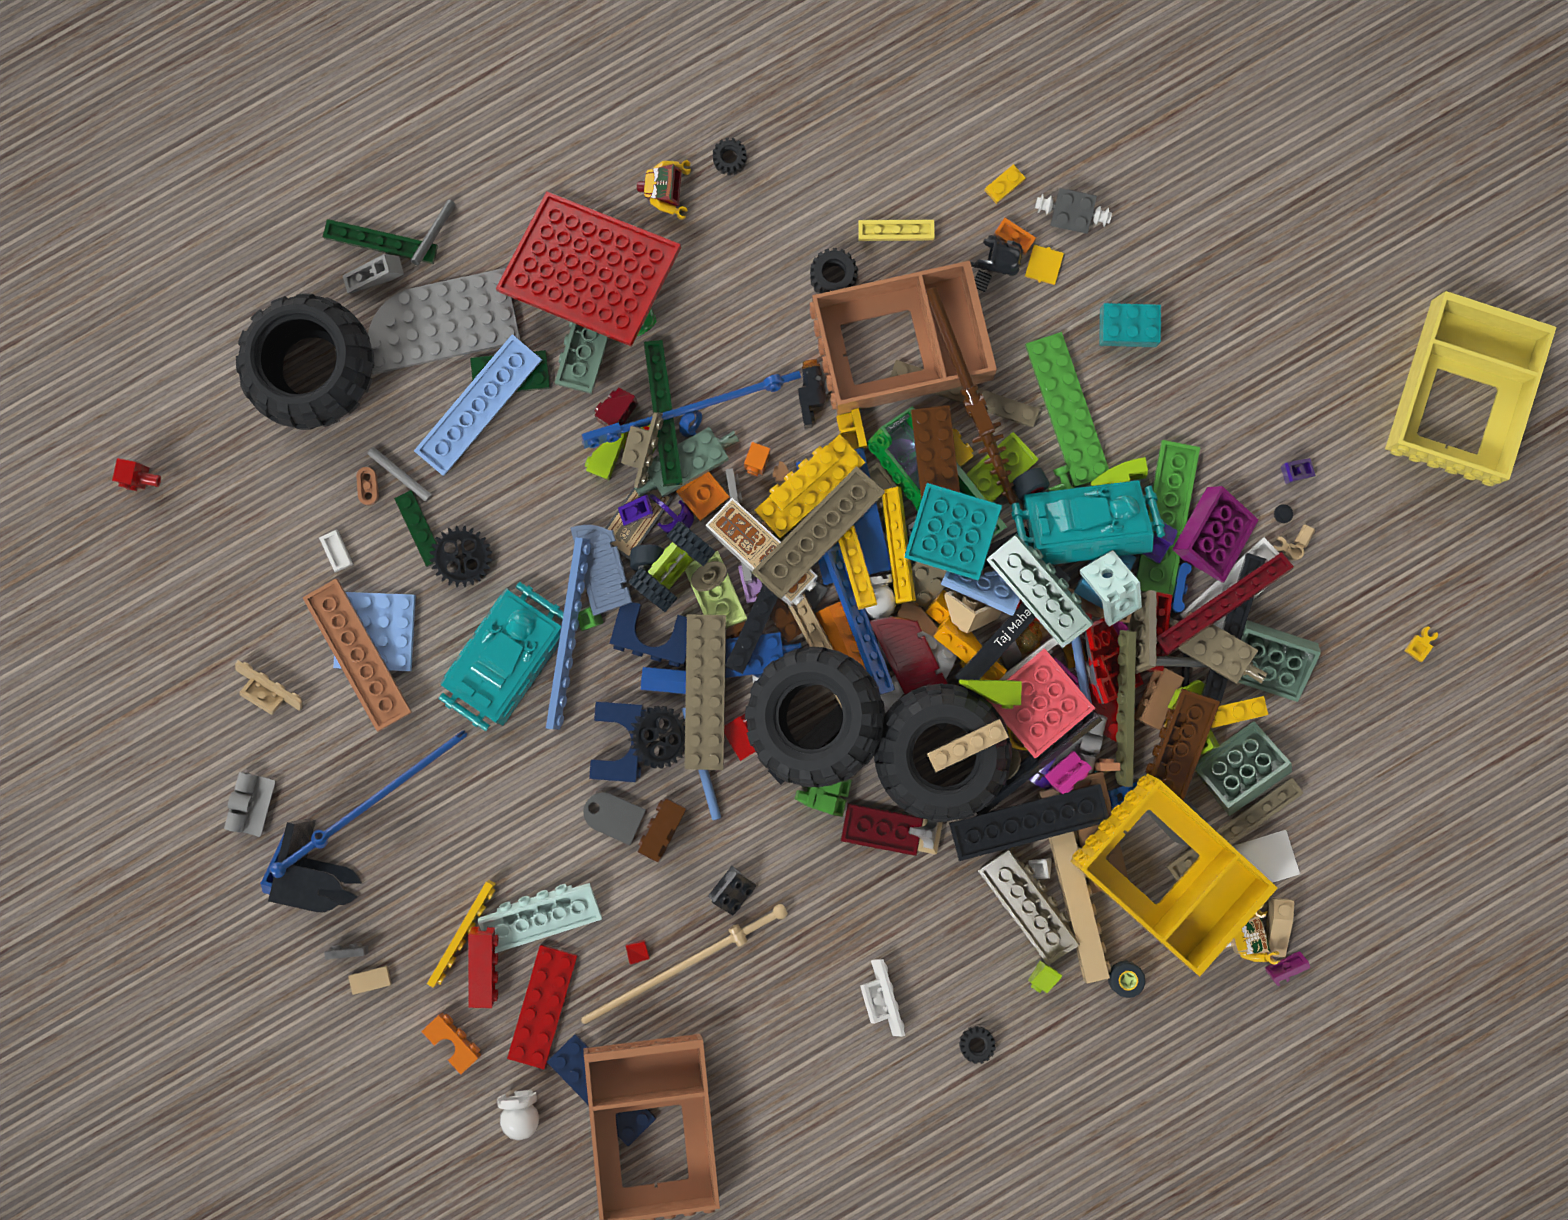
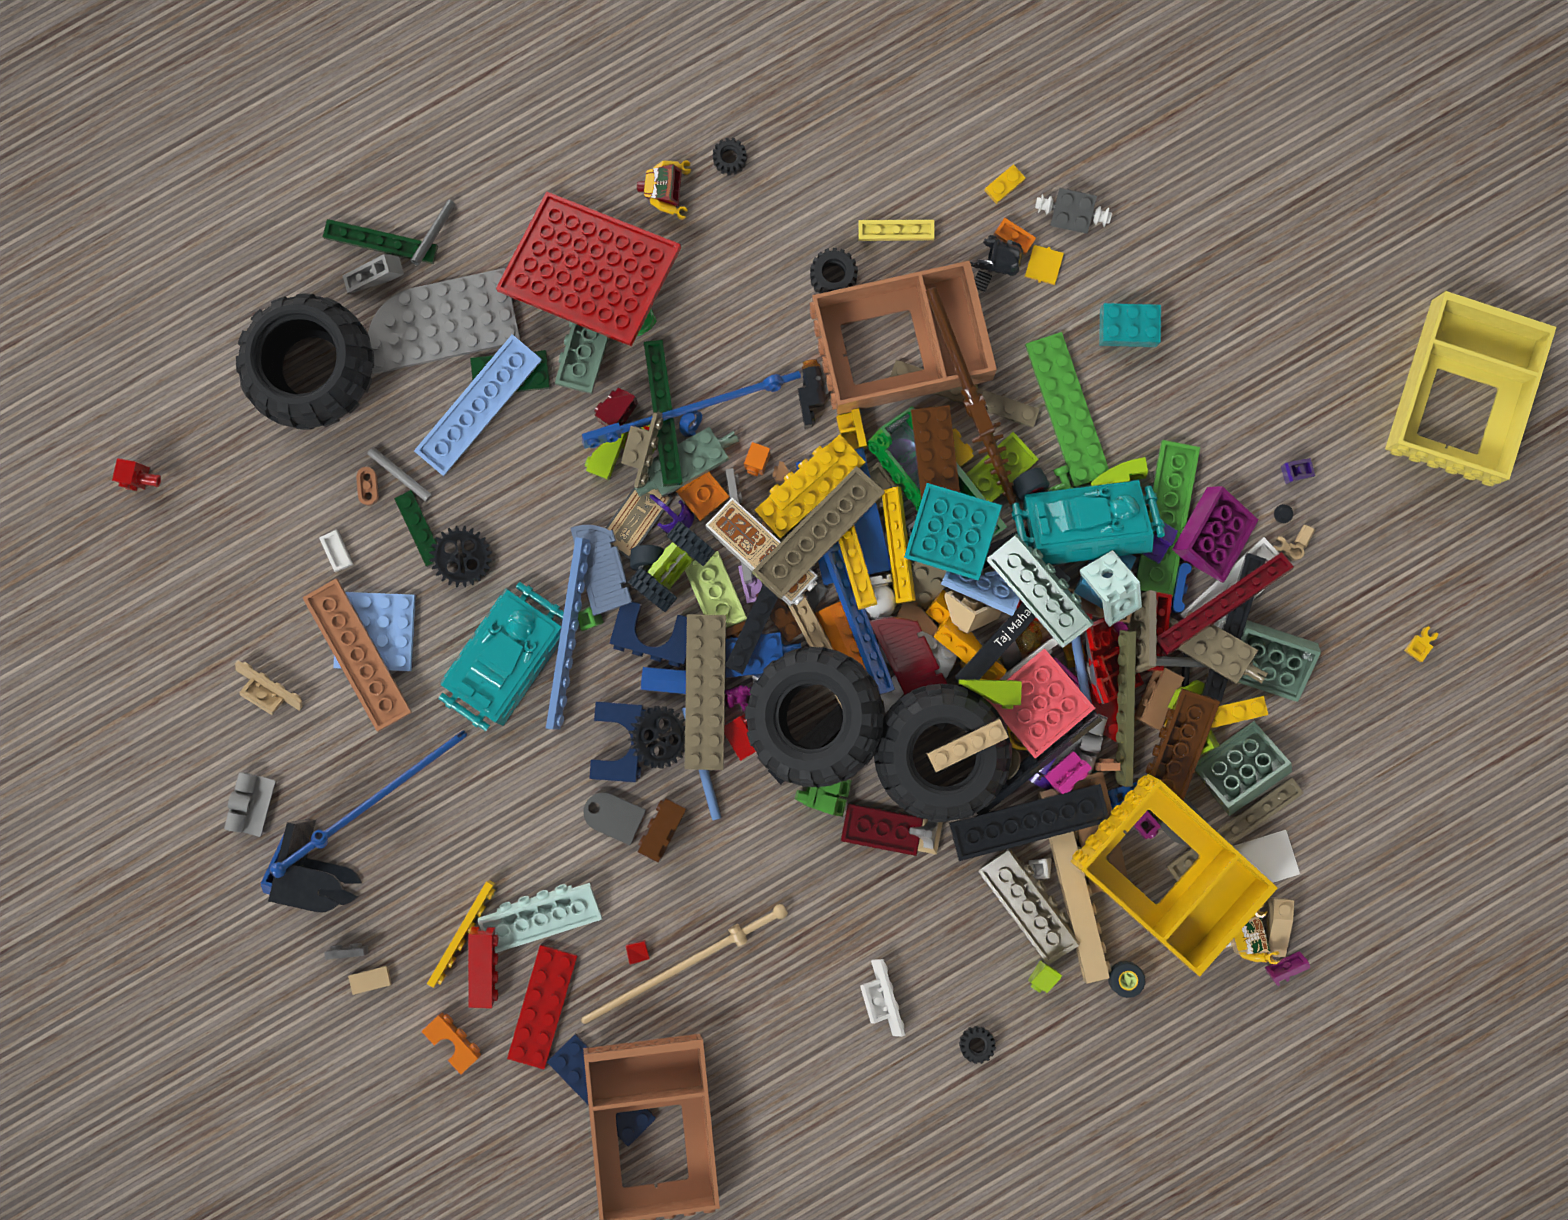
(519, 1116): white tile -> none
(636, 510): dark purple slope -> none
(709, 576): dark tan dish -> none
(732, 891): black bracket -> none
(736, 696): none -> magenta piece
(1151, 829): none -> magenta brick

